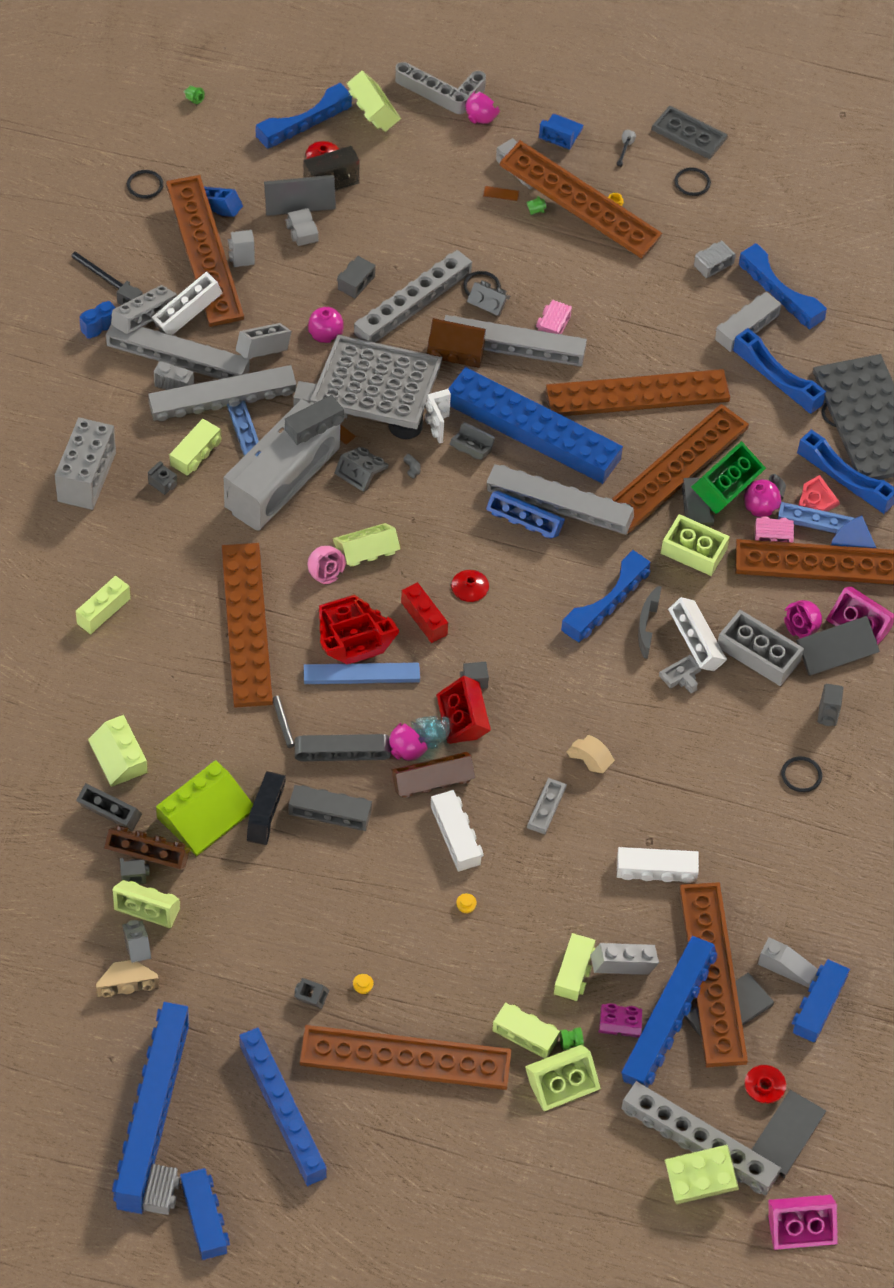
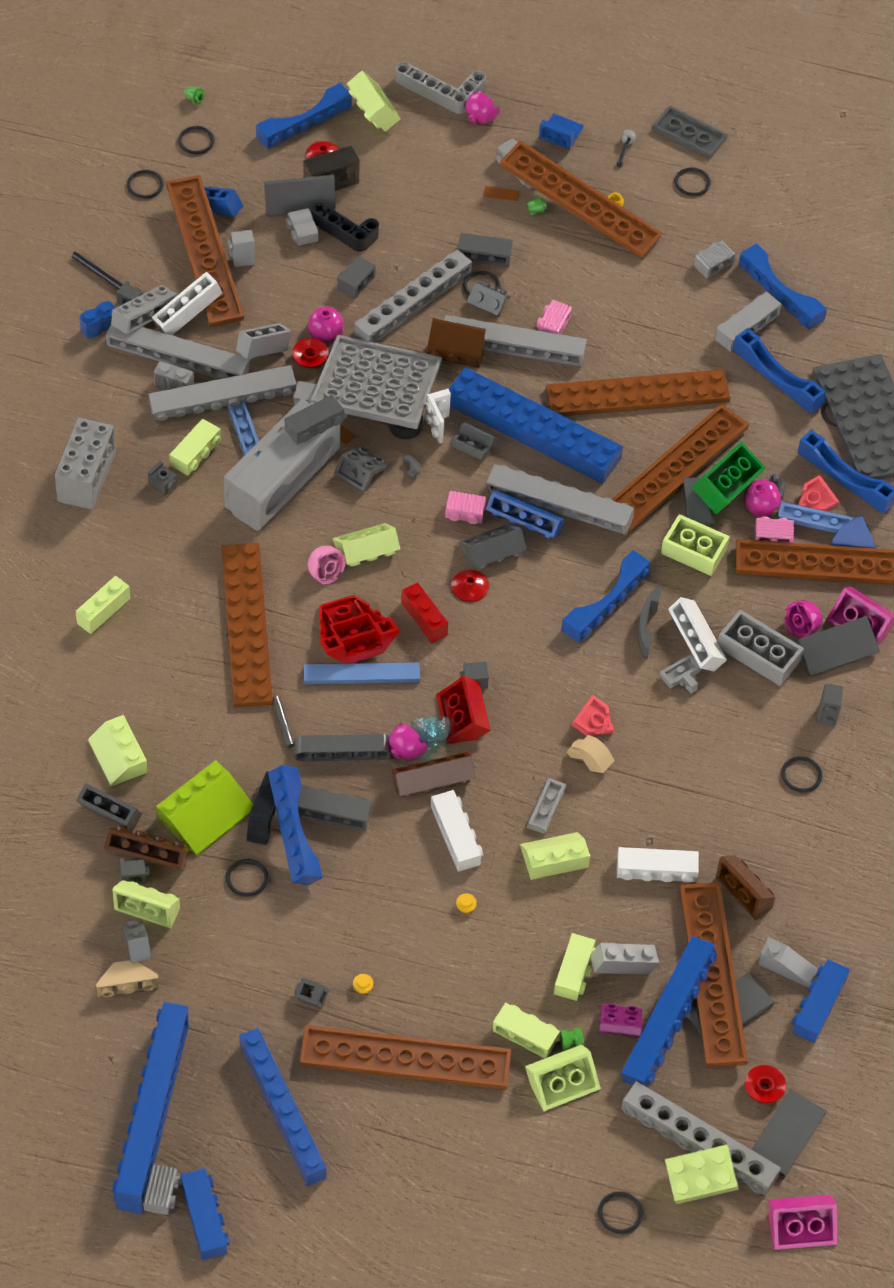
(192, 151): none -> black tyre
(246, 893): none -> black tyre
(302, 861): none -> blue arch
(310, 347): none -> red dish
(353, 235): none -> black beam
(465, 507): none -> bright pink brick
(486, 249): none -> dark grey brick
(493, 546): none -> dark grey slope
(555, 855): none -> yellowish green slope
(594, 718): none -> coral plate
(620, 1231): none -> black tyre
(744, 886): none -> reddish brown slope

